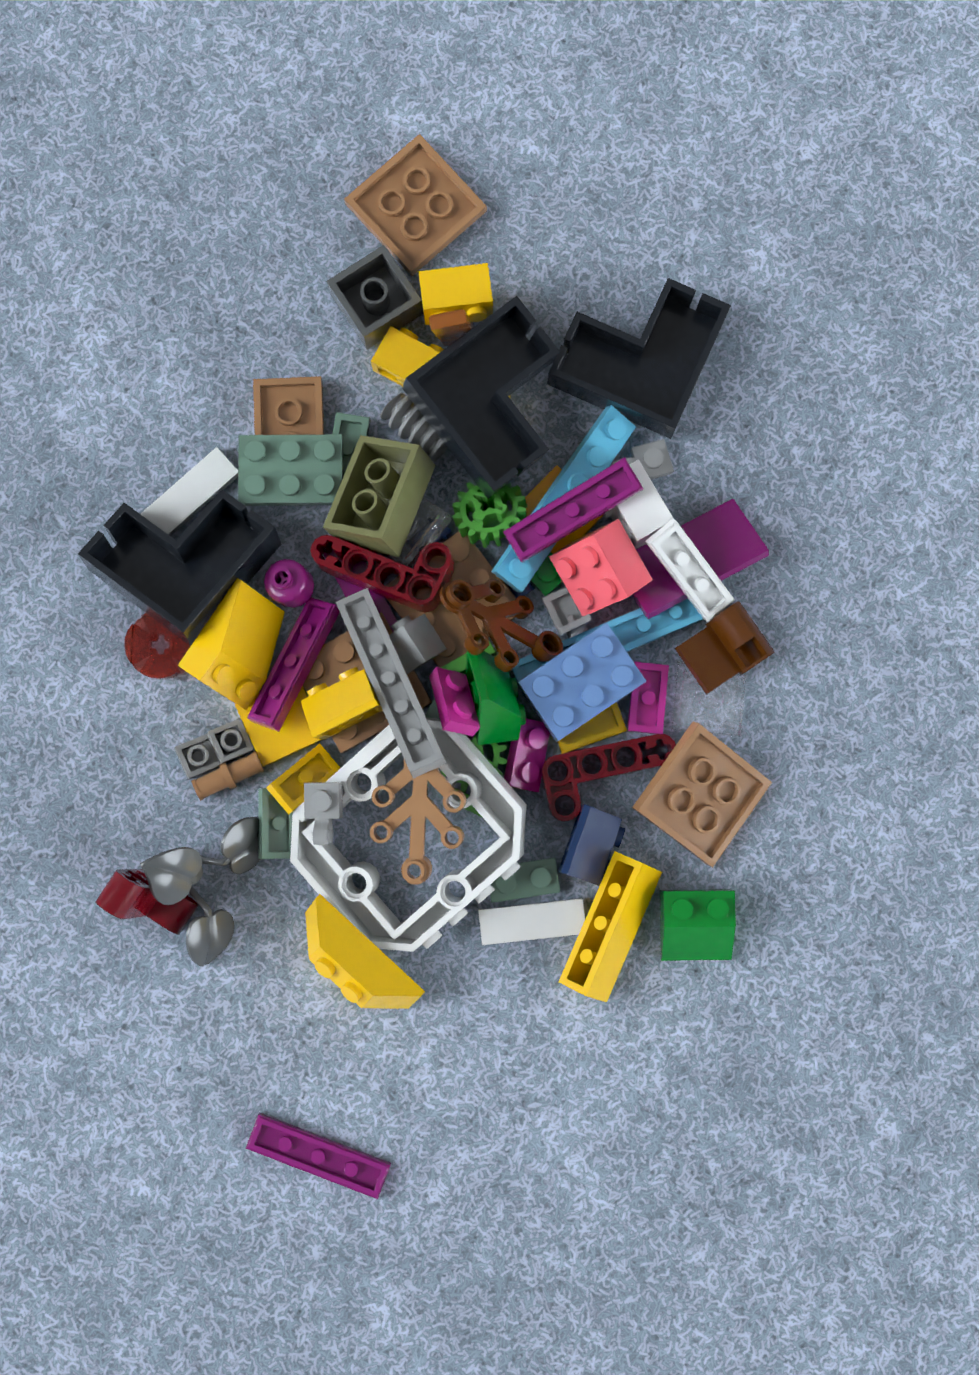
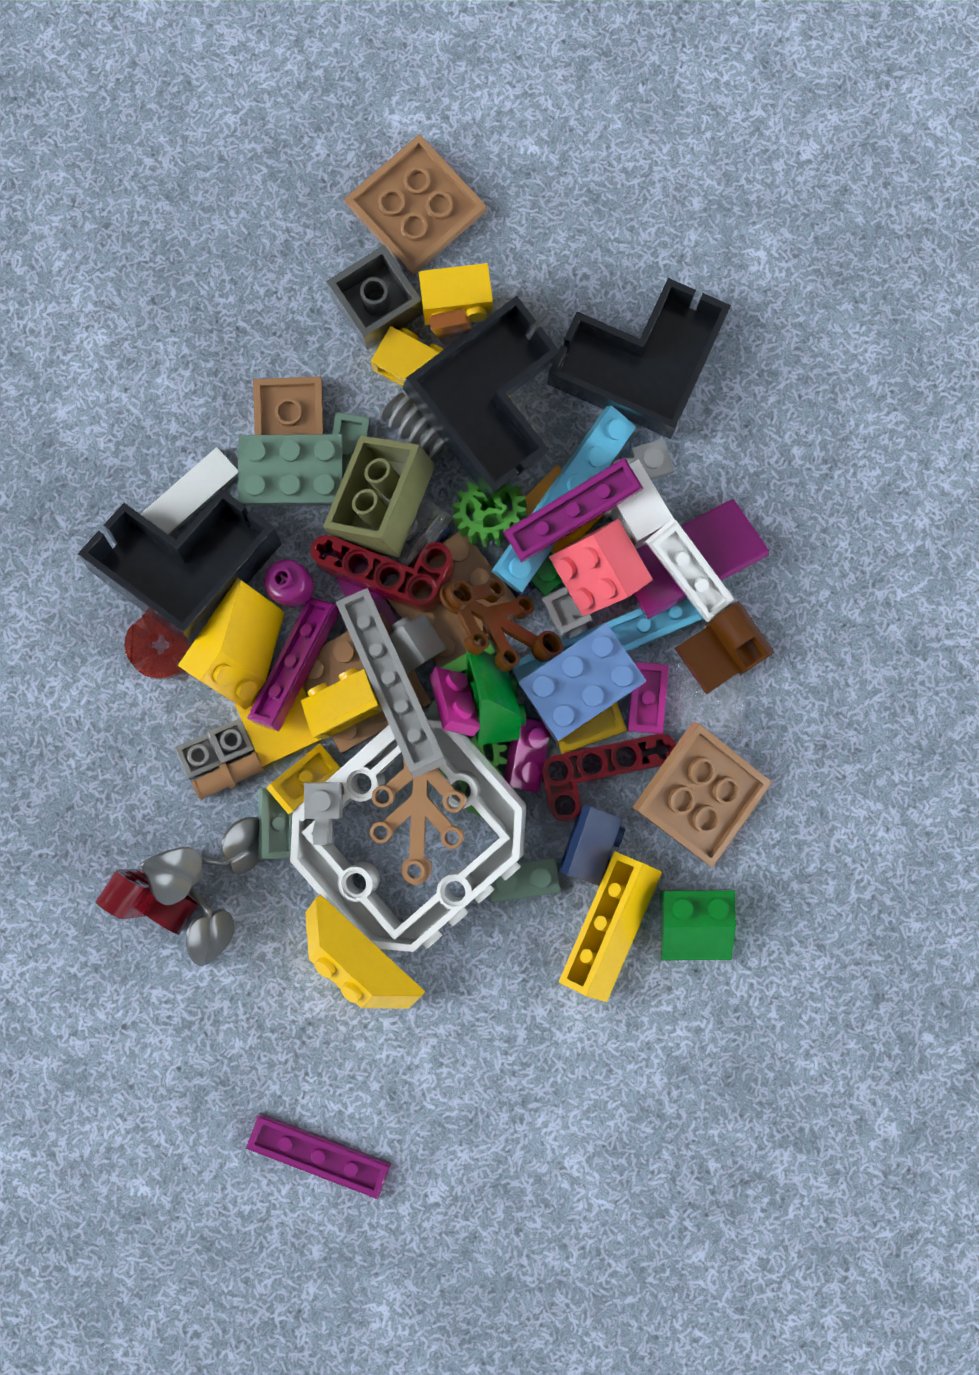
(531, 921): white tile -> none

